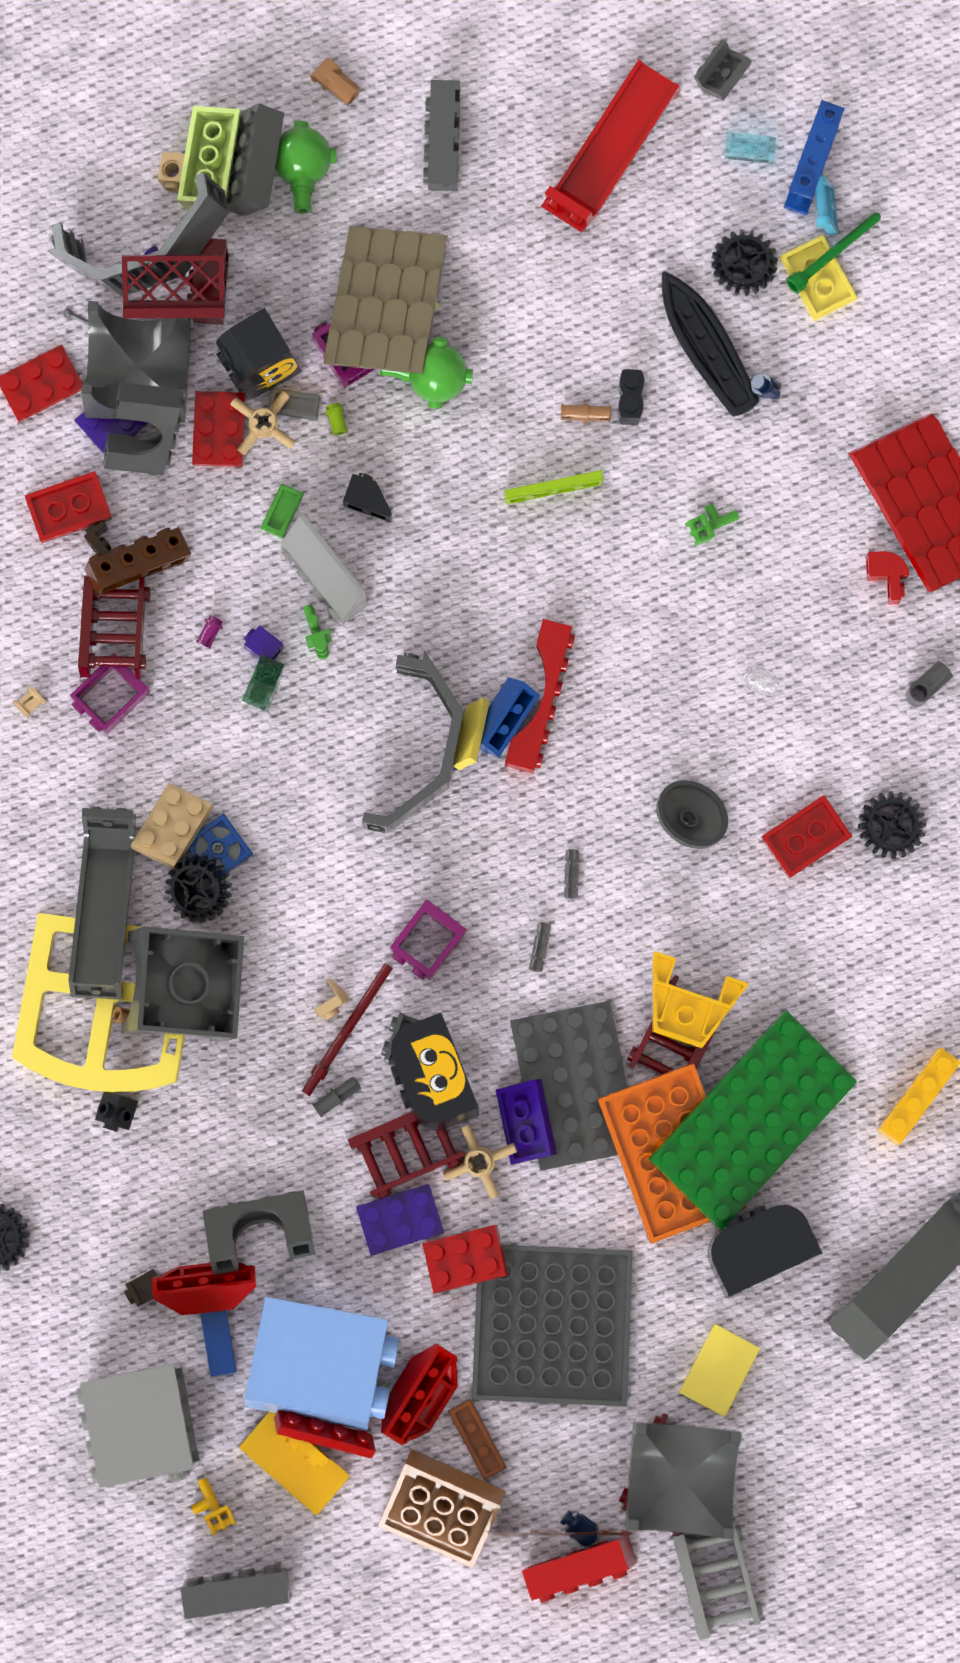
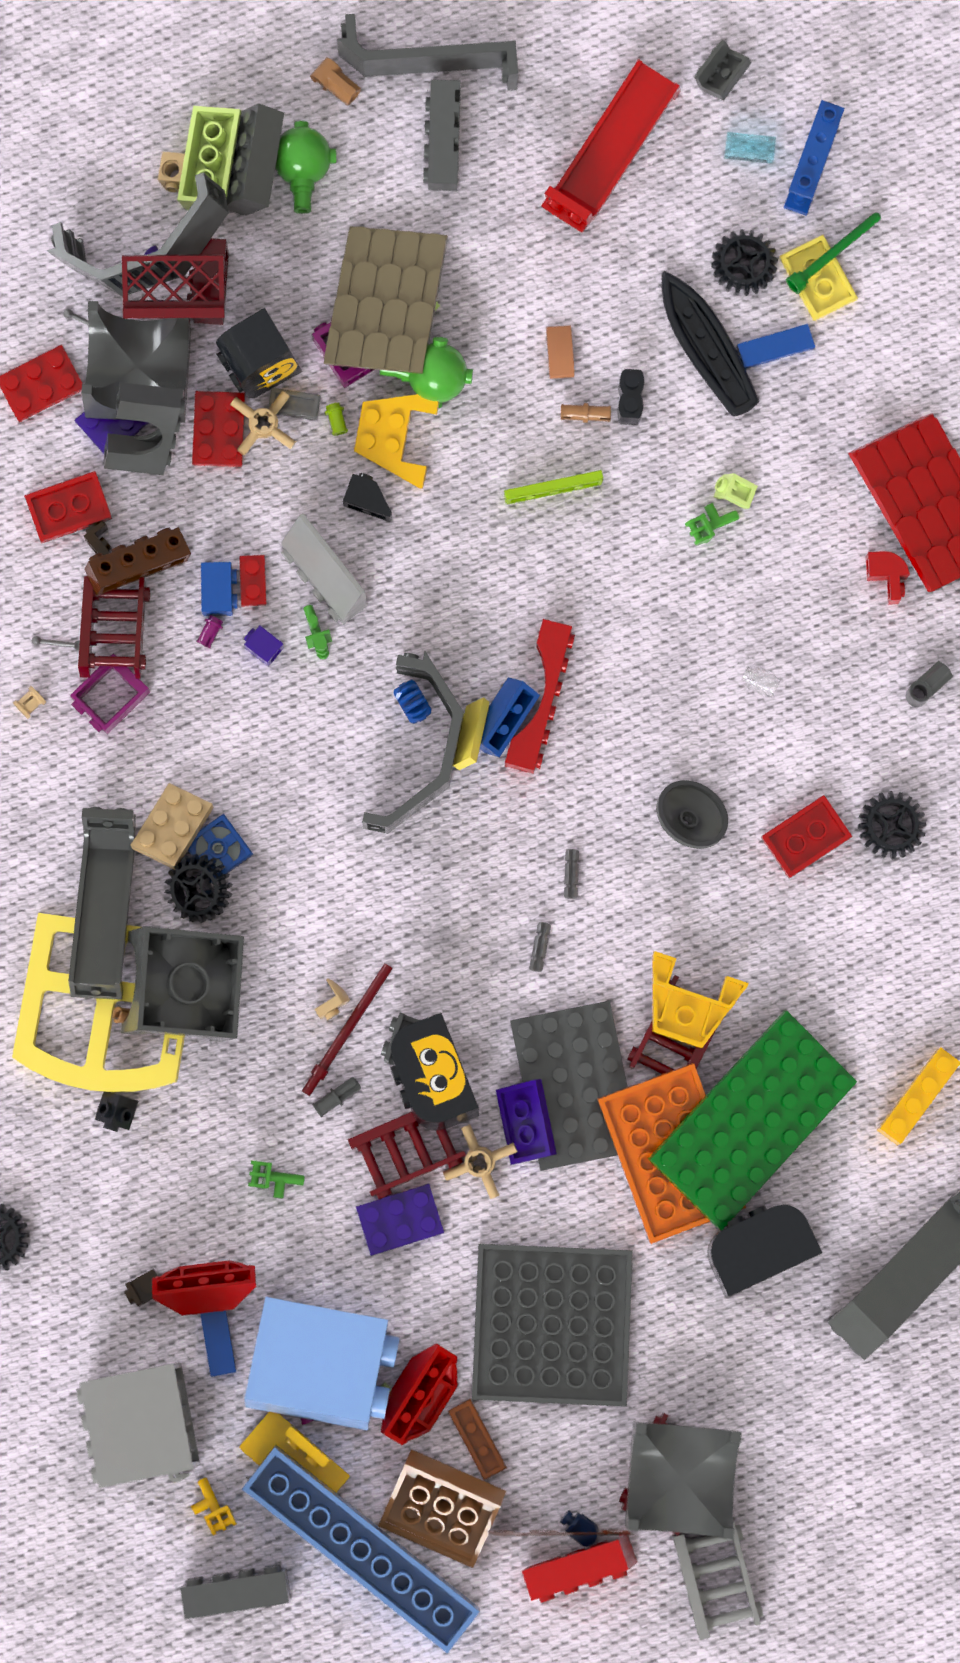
(36, 640): none -> flat silver hinge
(217, 589): none -> blue brick
(227, 1222): dark grey arch -> none
(252, 580): none -> red plate
(264, 683): clear green slope -> none
(277, 1177): none -> bright green arm
(282, 511): bright green tile -> none
(324, 1434): red plate -> none
(361, 1549): none -> medium blue brick
(384, 434): none -> yellow wing
(412, 701): none -> blue gear
(427, 59): none -> dark grey panel
(441, 918): magenta window -> none
(465, 1259): red plate -> none
(560, 352): none -> nougat slope
(719, 1370): light yellow tile -> none
(735, 490): none -> yellowish green bracket
(765, 386): dark blue arm -> none
(776, 346): none -> blue tile
(826, 206): medium azure plate -> none

